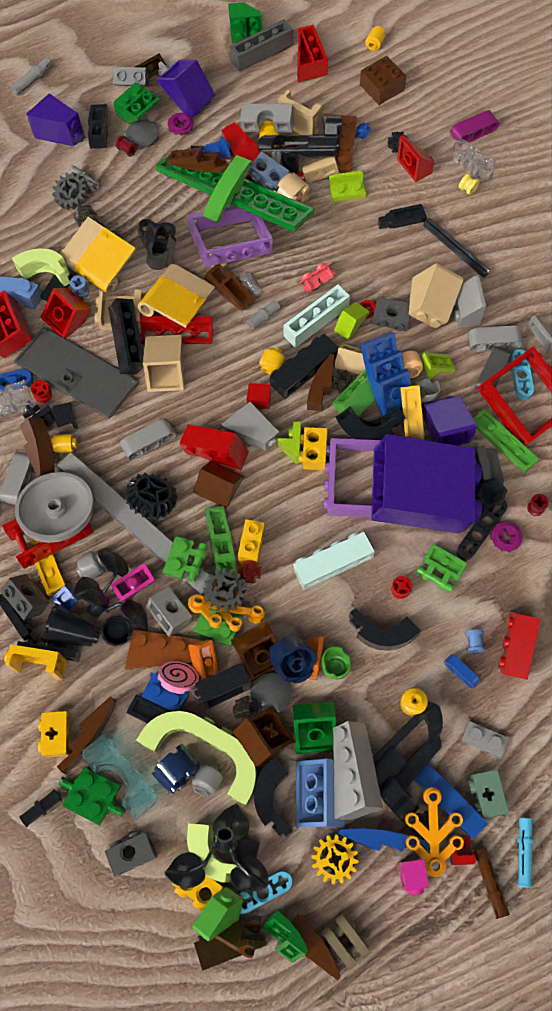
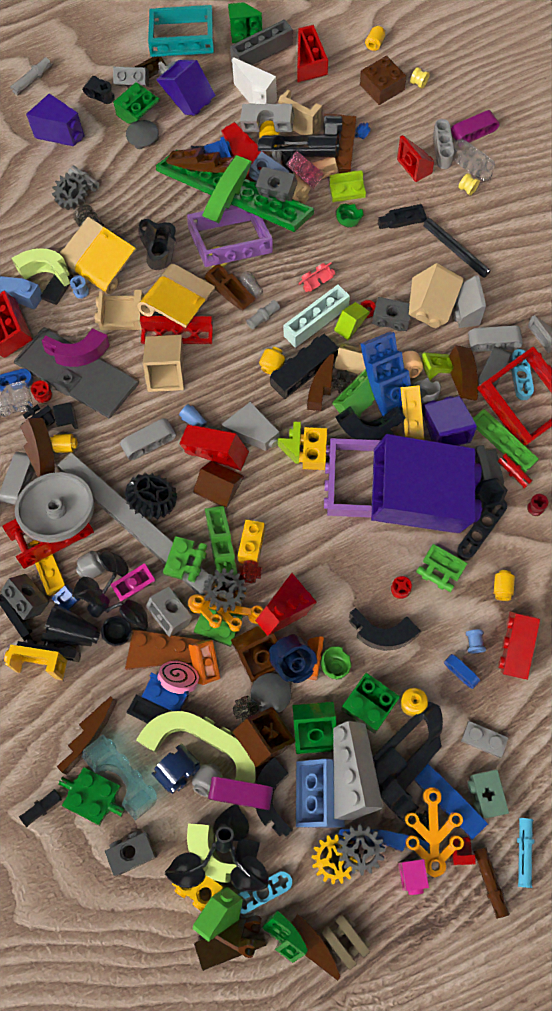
(47, 725): yellow brick -> none
(64, 312): red slope -> none
(79, 353): none -> magenta arch
(98, 126): black slope -> none
(99, 90): none -> black piece
(125, 145): dark red bush -> none
(126, 336): black brick -> none
(182, 118): magenta gear -> none
(183, 44): none -> teal window
(192, 416): none -> medium blue cone
(222, 686): black window -> none
(240, 793): none -> magenta beam
(254, 83): none -> white slope
(259, 395): red panel -> none
(269, 177): none -> dark grey brick
(286, 606): none -> red wedge
(305, 169): none -> clear pink brick
(333, 560): light aqua brick -> none
(349, 215): none -> green hair
(370, 703): none -> green slope
(371, 849): none -> dark grey gear
(393, 142): black gear -> none
(419, 77): none -> light yellow wheel
(443, 144): none -> light grey beam
(464, 372): none -> reddish brown slope
(504, 585): none -> yellow brick
(511, 530): magenta gear -> none
(515, 470): none -> red pin

